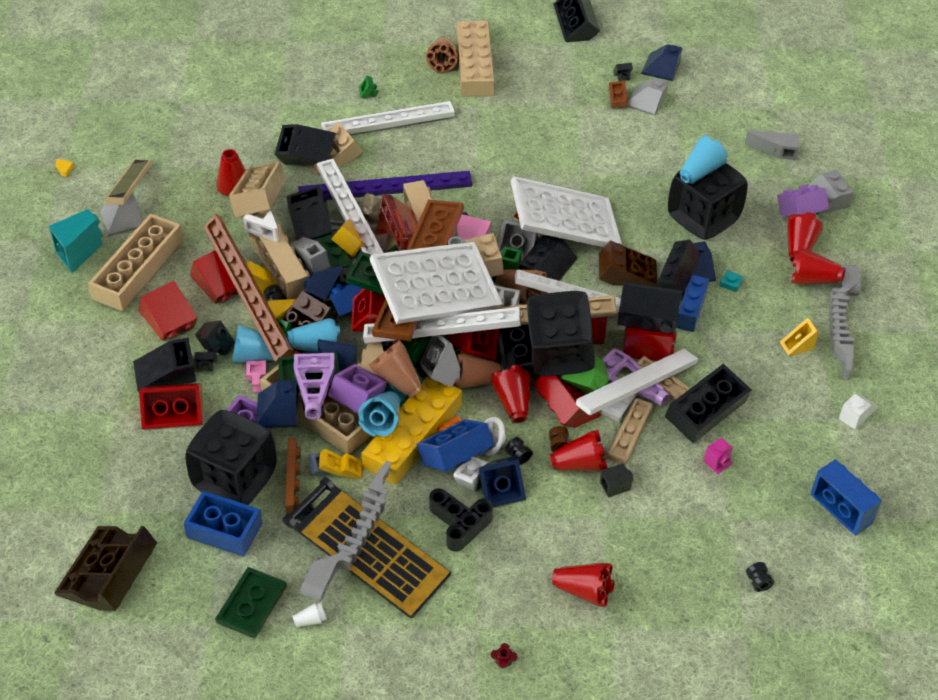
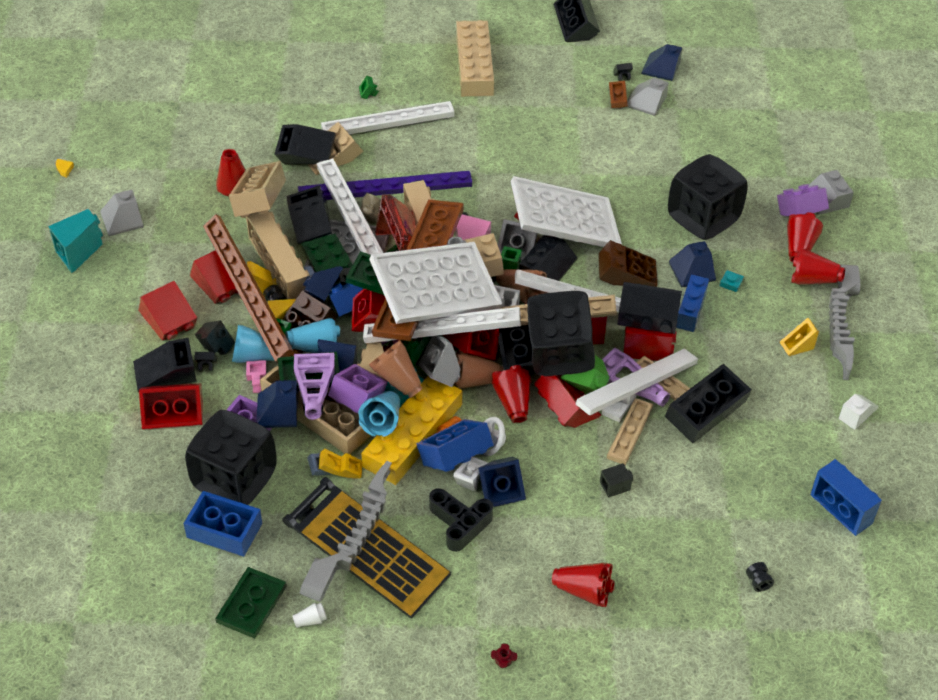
(106, 567): dark brown piece -> none
(128, 182): tile -> none
(135, 262): tan brick -> none
(263, 227): white slope -> none
(293, 470): dark orange plate -> none
(311, 254): light grey slope -> none
(348, 238): yellow slope -> none
(442, 55): nougat cone -> none
(517, 449): black wheel -> none
(558, 437): reddish brown wheel -> none
(580, 454): red cone -> none
(679, 266): black slope -> none
(703, 159): medium azure cone -> none
(718, 455): dark pink brick -> none
(773, 143): light grey slope -> none

